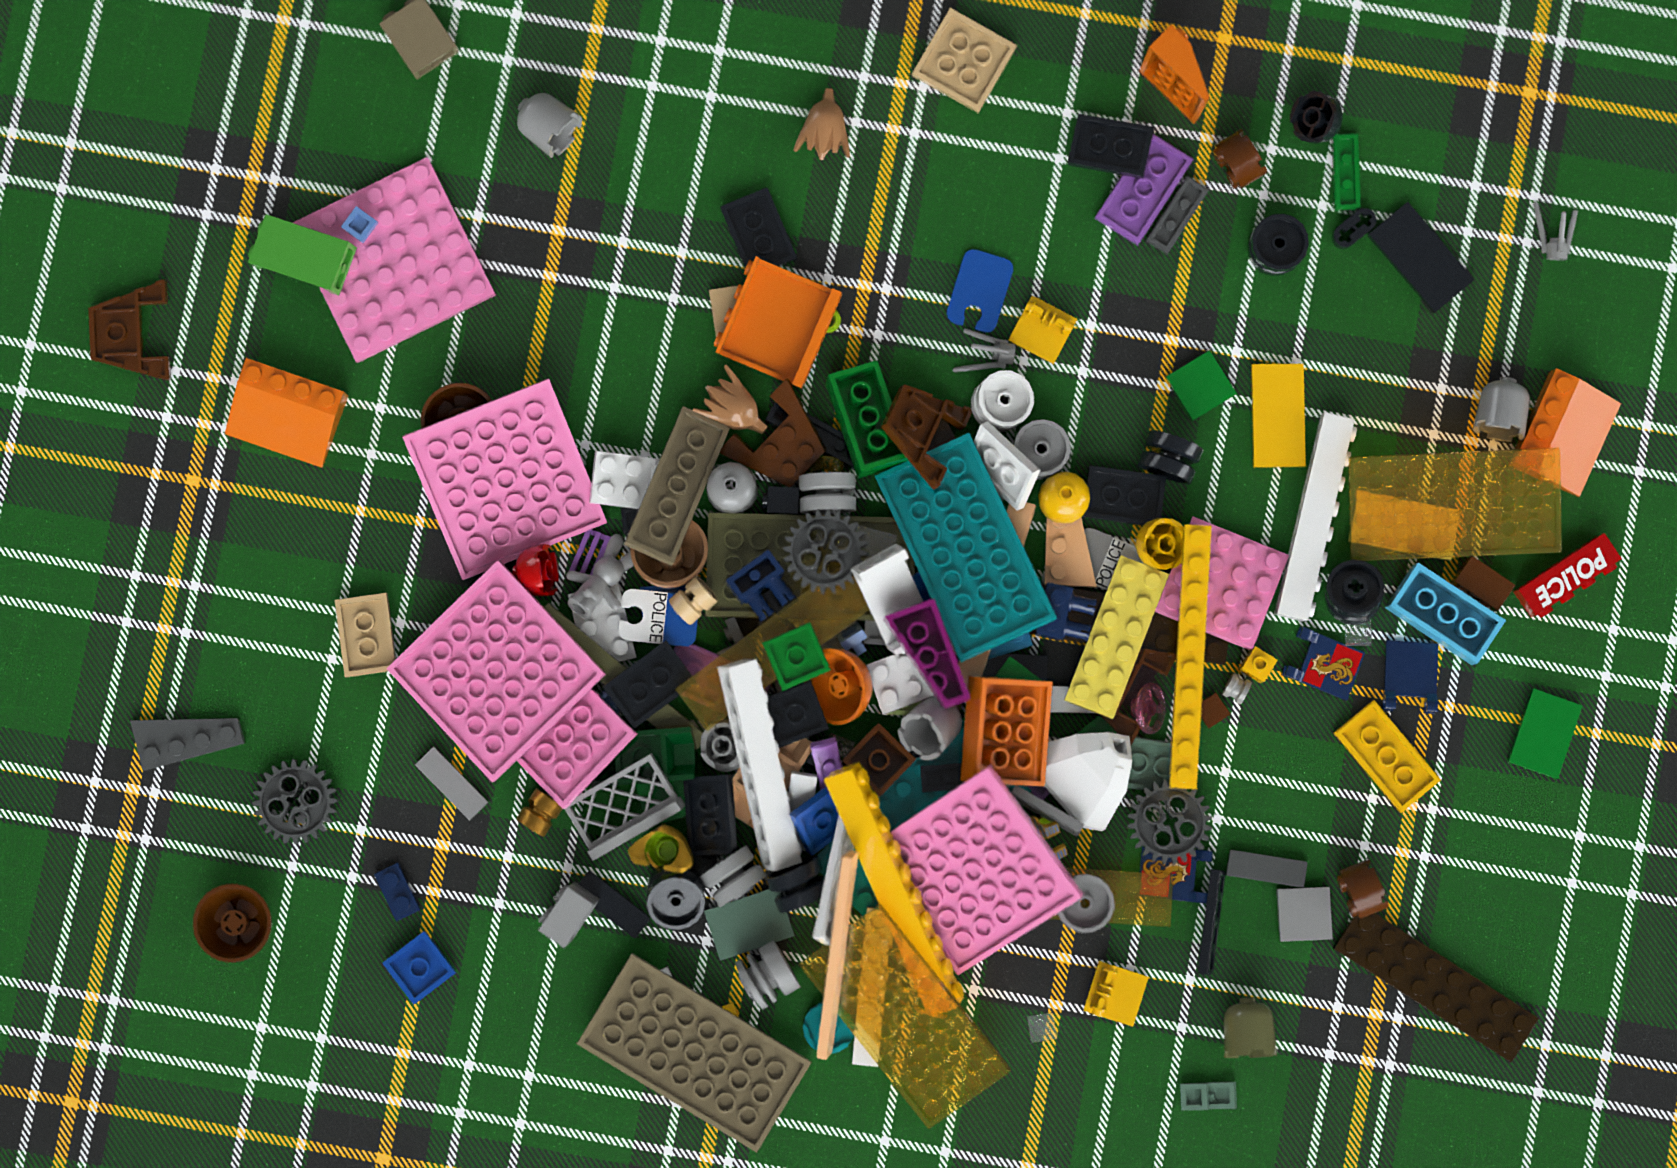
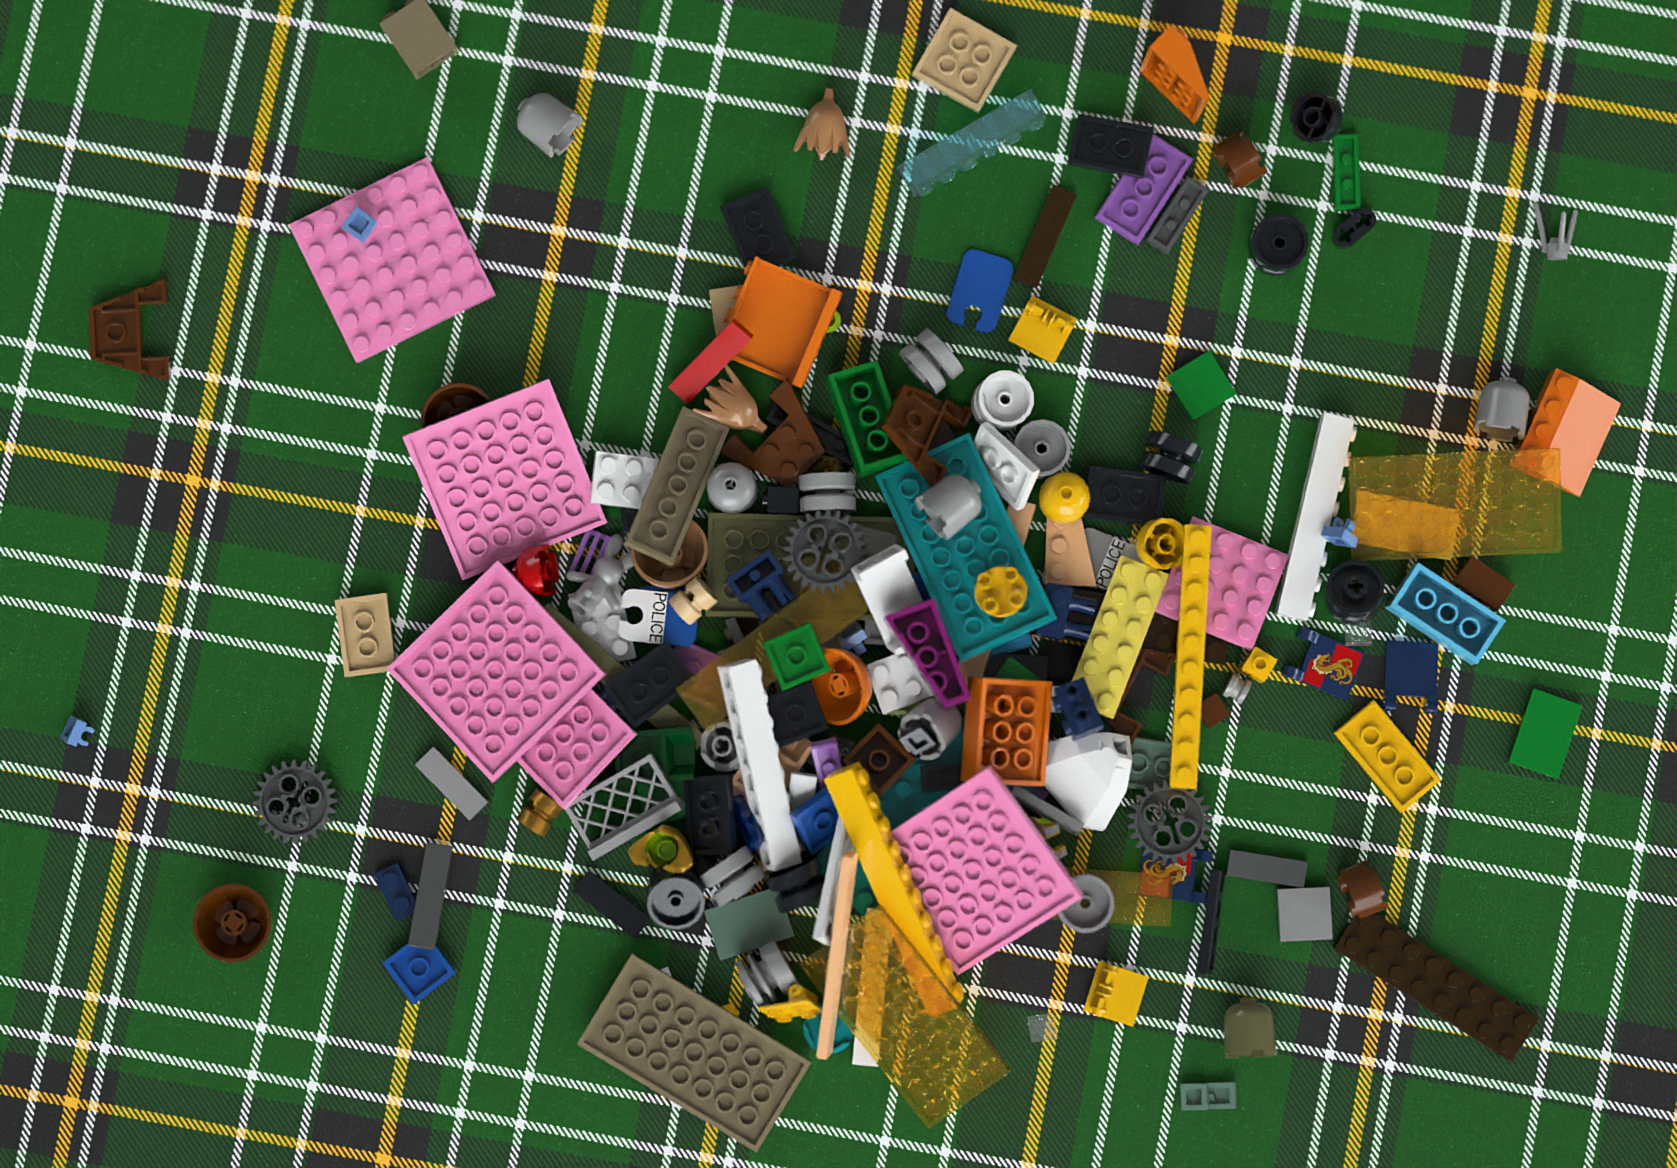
(74, 730): none -> medium blue tile
(178, 740): dark grey wing -> none
(285, 412): orange slope -> none
(302, 254): bright green panel -> none
(430, 896): none -> dark grey tile
(568, 915): light grey brick -> none
(710, 361): none -> red tile
(747, 824): none -> clear blue tile
(800, 1003): none -> yellow hinge
(918, 738): none -> plate
(931, 362): none -> light grey wheel
(950, 504): none -> light grey cylinder
(972, 143): none -> clear light blue brick
(1000, 591): none -> yellow dish
(1001, 351): light grey plant -> none
(1045, 236): none -> dark brown tile
(1077, 708): none -> dark blue brick
(1144, 708): clear pink piece -> none
(1278, 415): yellow tile -> none
(1340, 535): none -> medium blue tile
(1420, 257): black tile -> none
(1567, 575): red brick -> none

